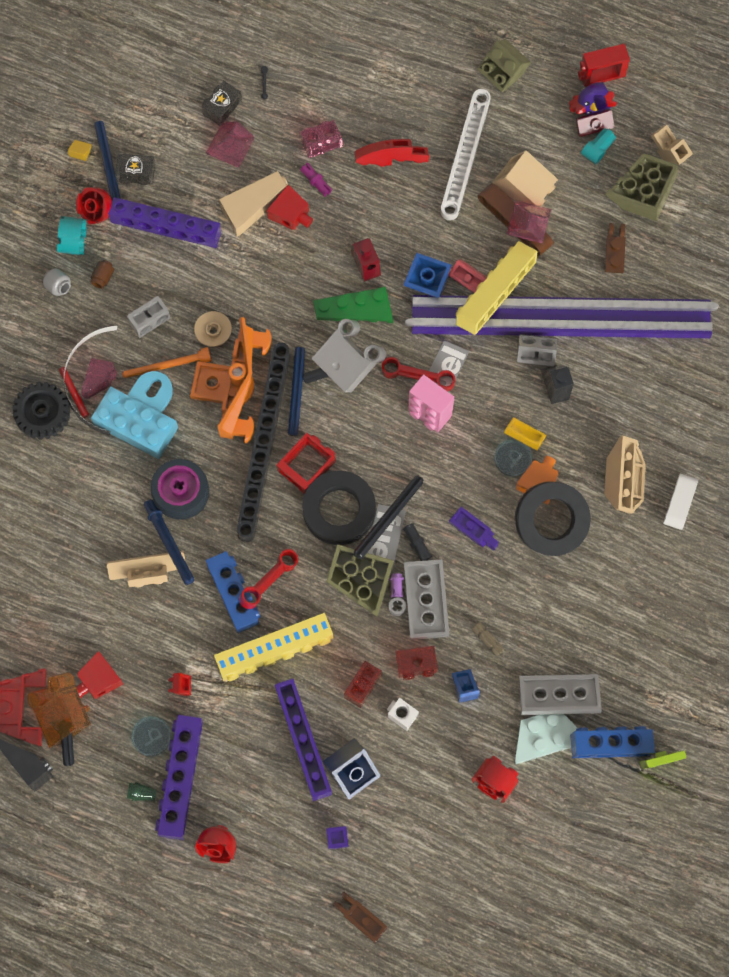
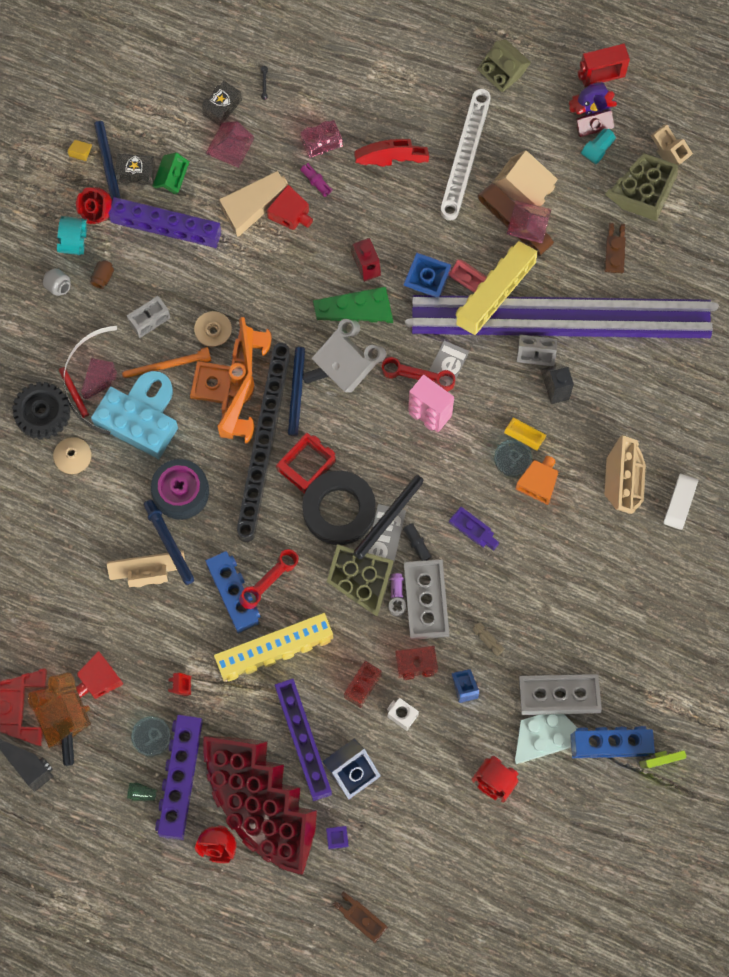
(75, 463): none -> tan dish
(171, 172): none -> green panel
(258, 802): none -> dark red brick
(579, 518): black tyre -> none

